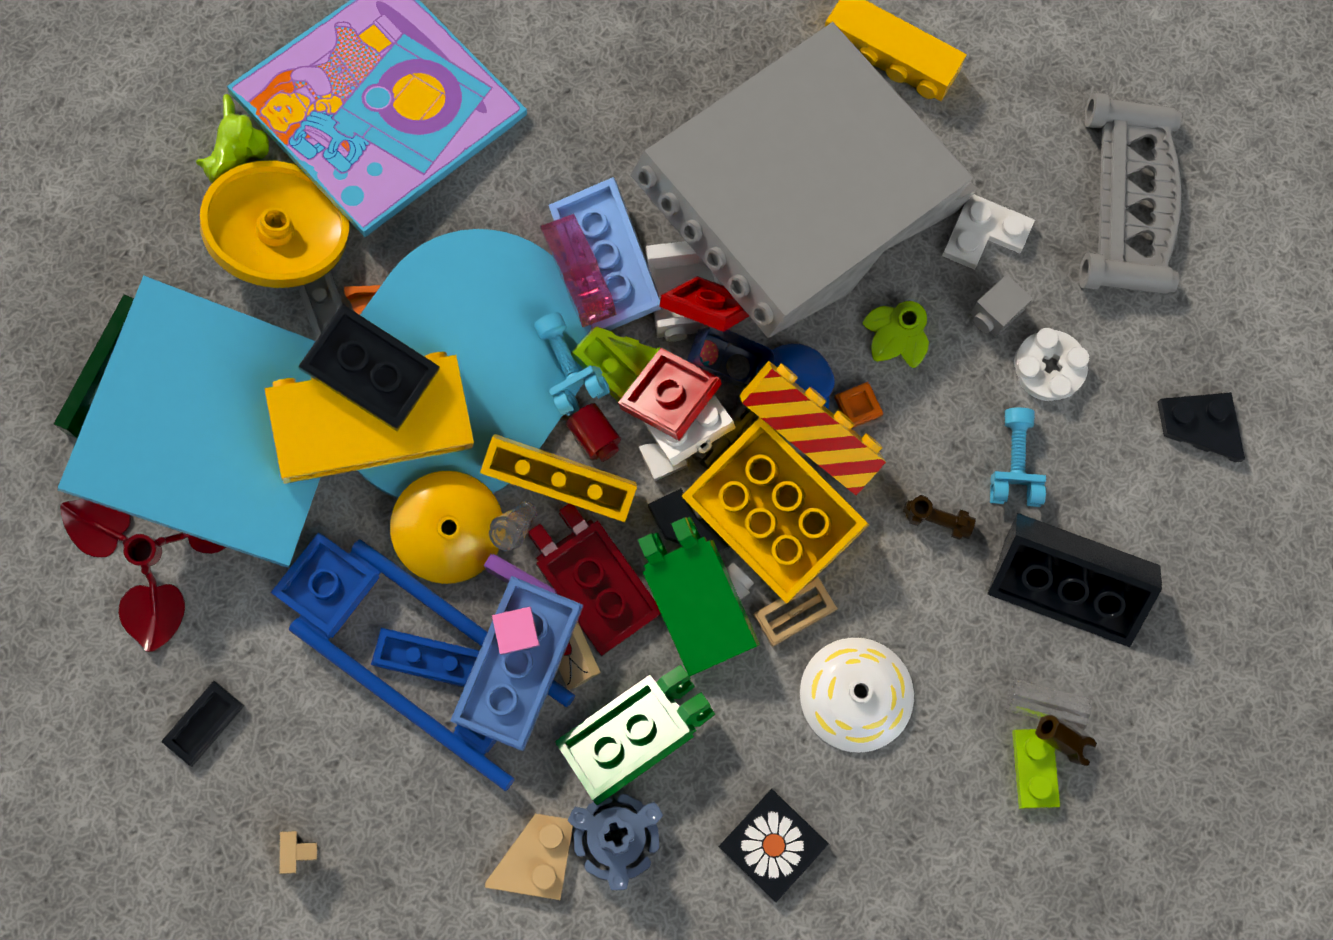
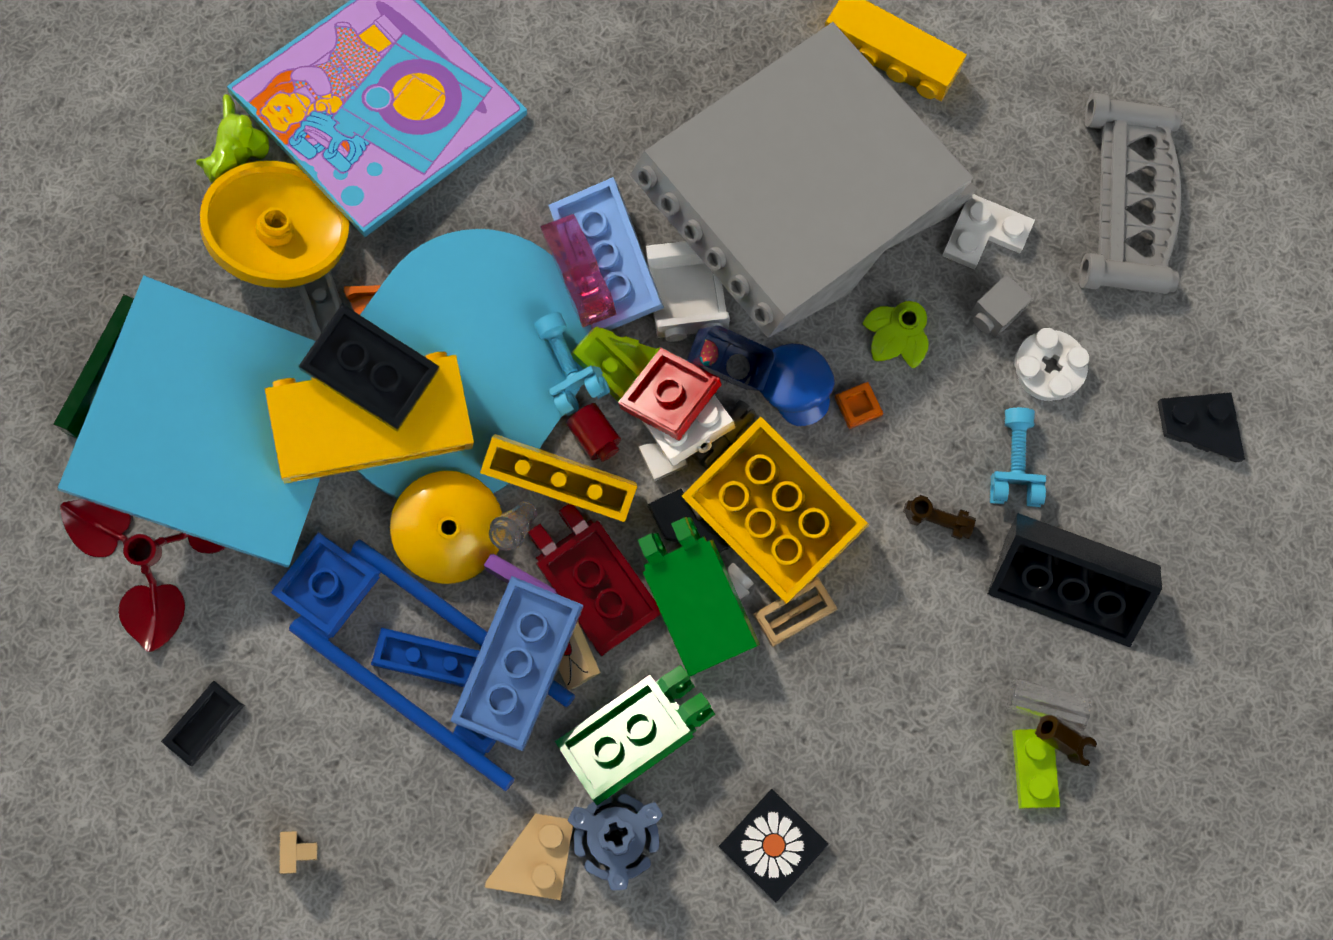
(515, 630): bright pink tile -> none
(704, 303): red tile -> none
(812, 427): brick -> none
(838, 713): white dish -> none

